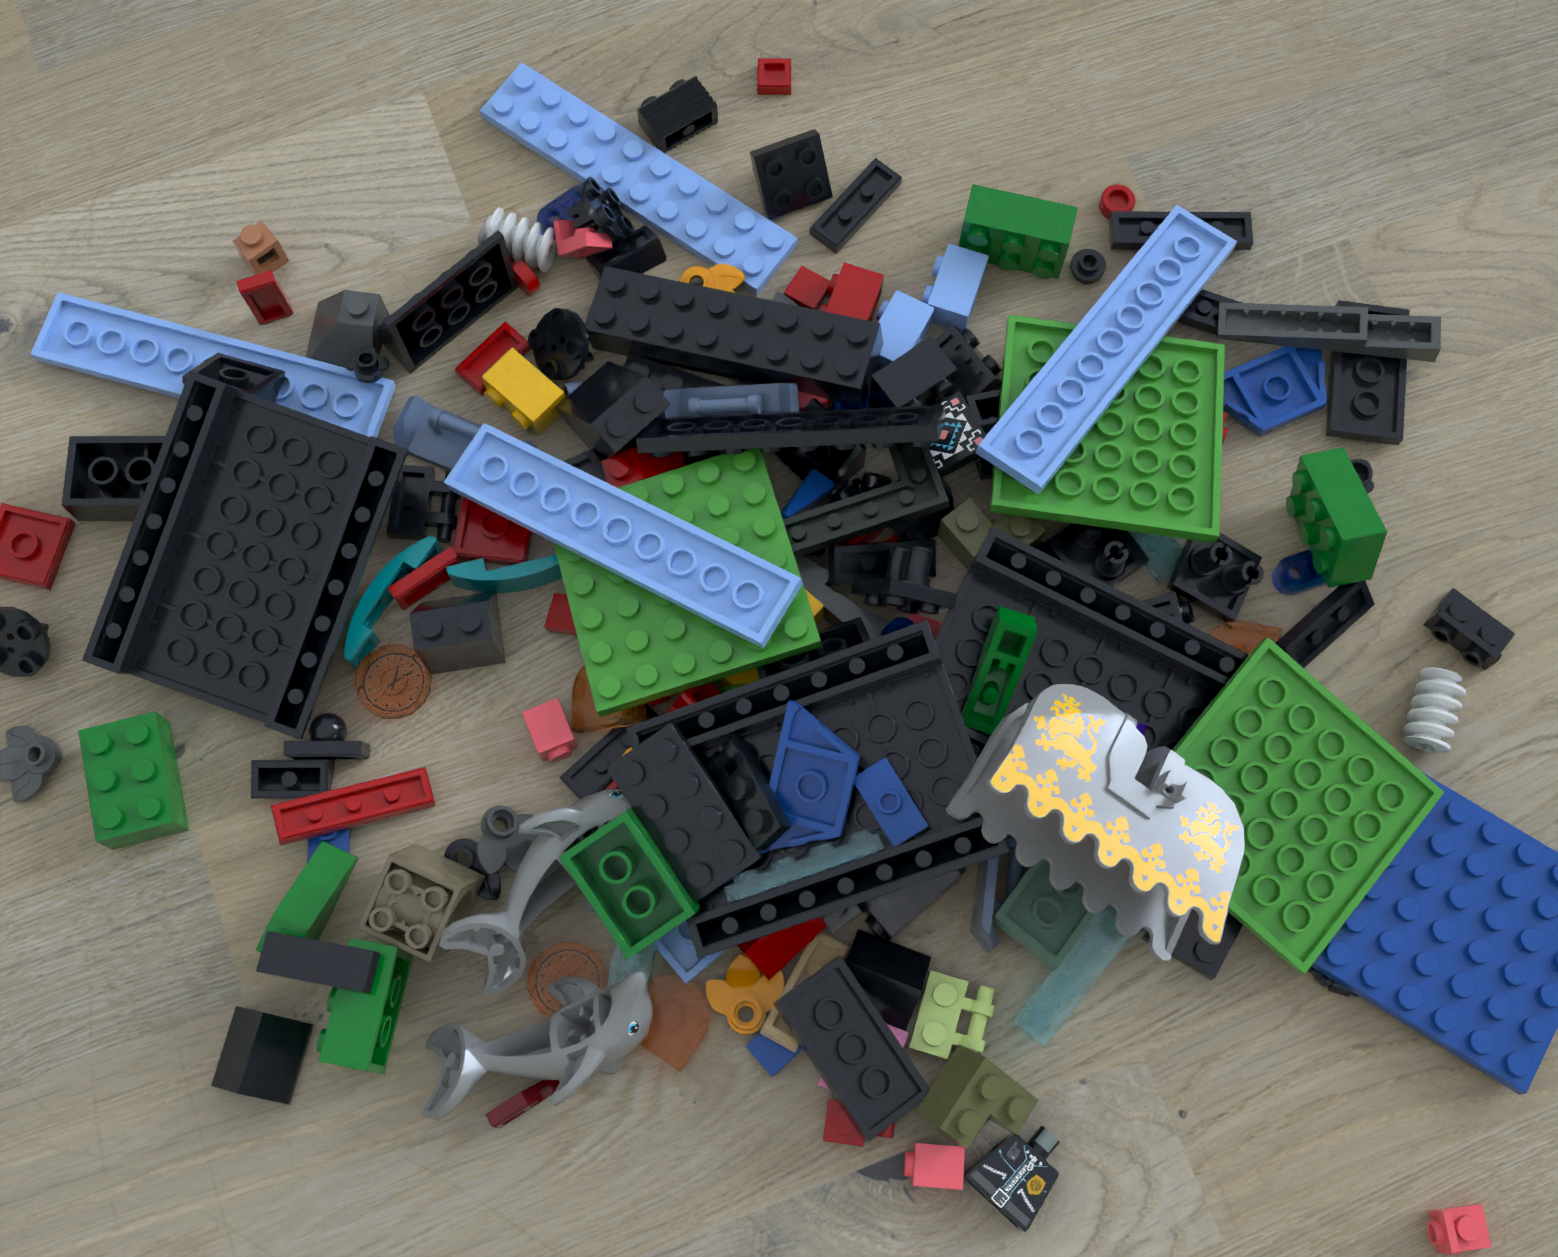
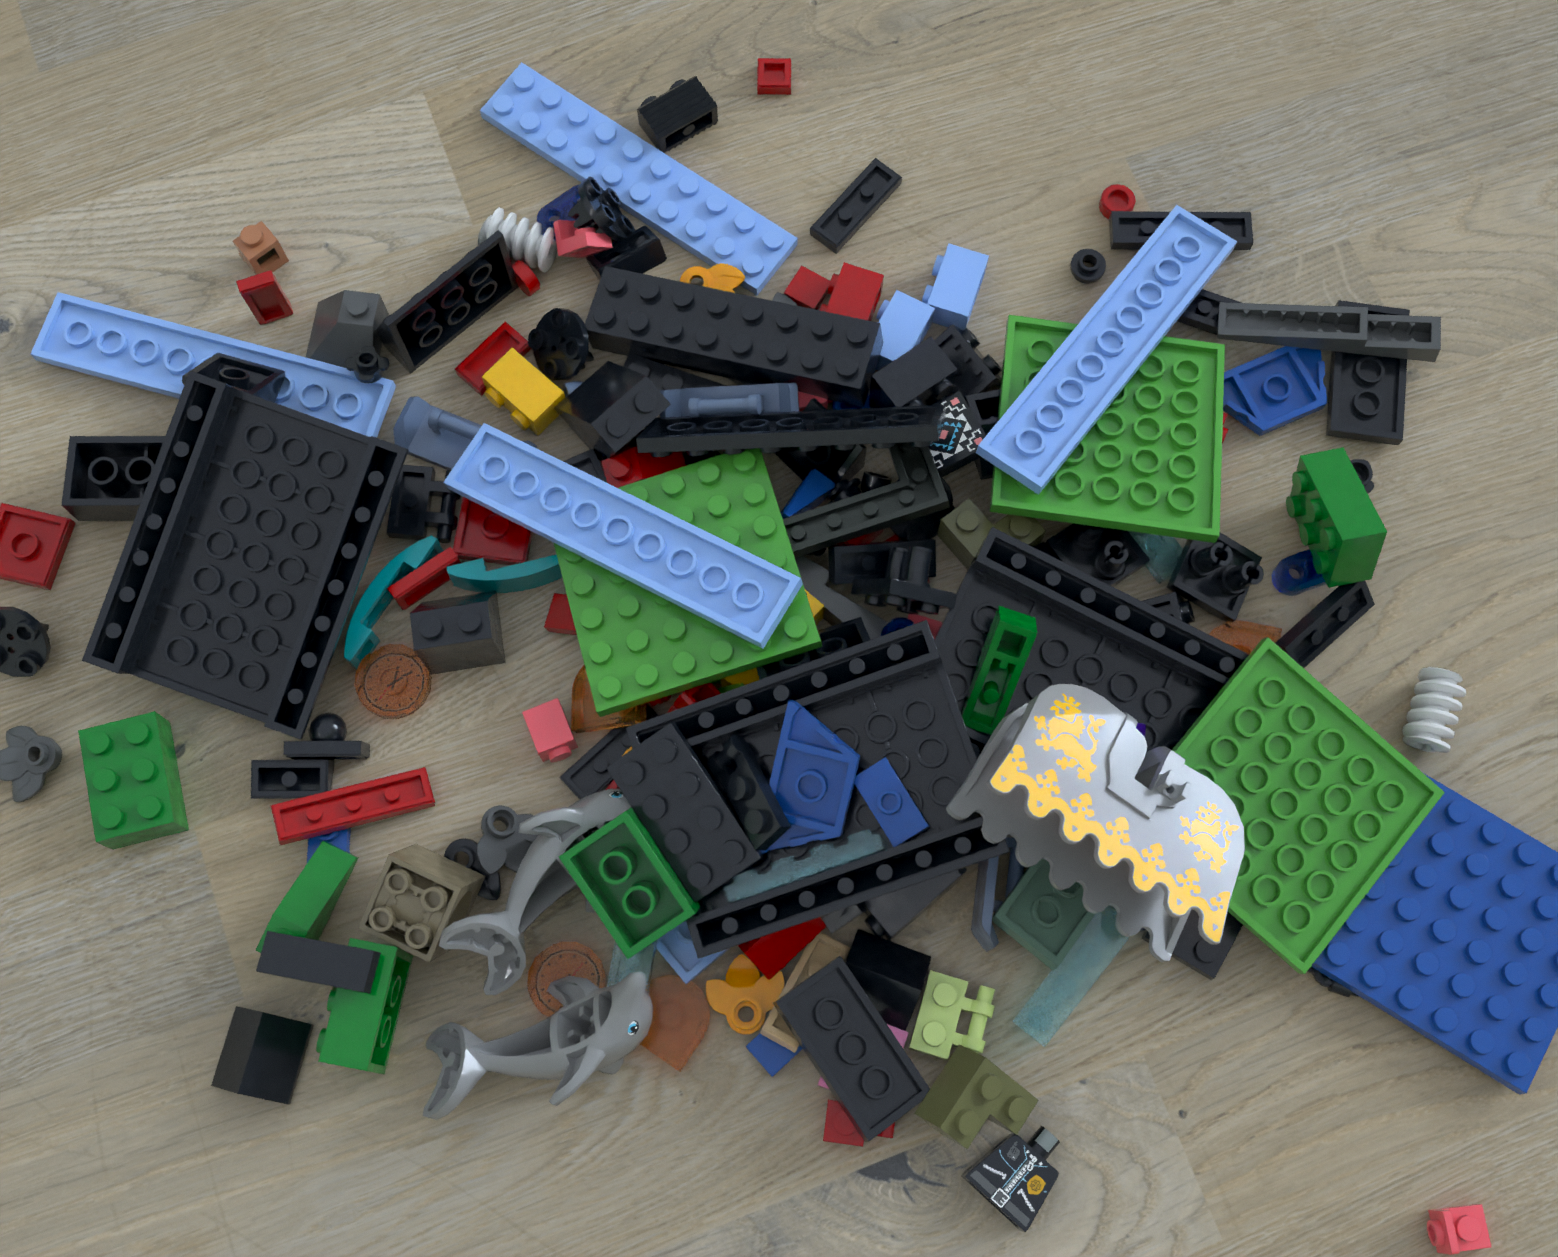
(521, 1103): dark red tile -> none
(791, 174): black plate -> none
(935, 1166): coral brick -> none
(1018, 231): green brick -> none
(1469, 630): black bracket -> none

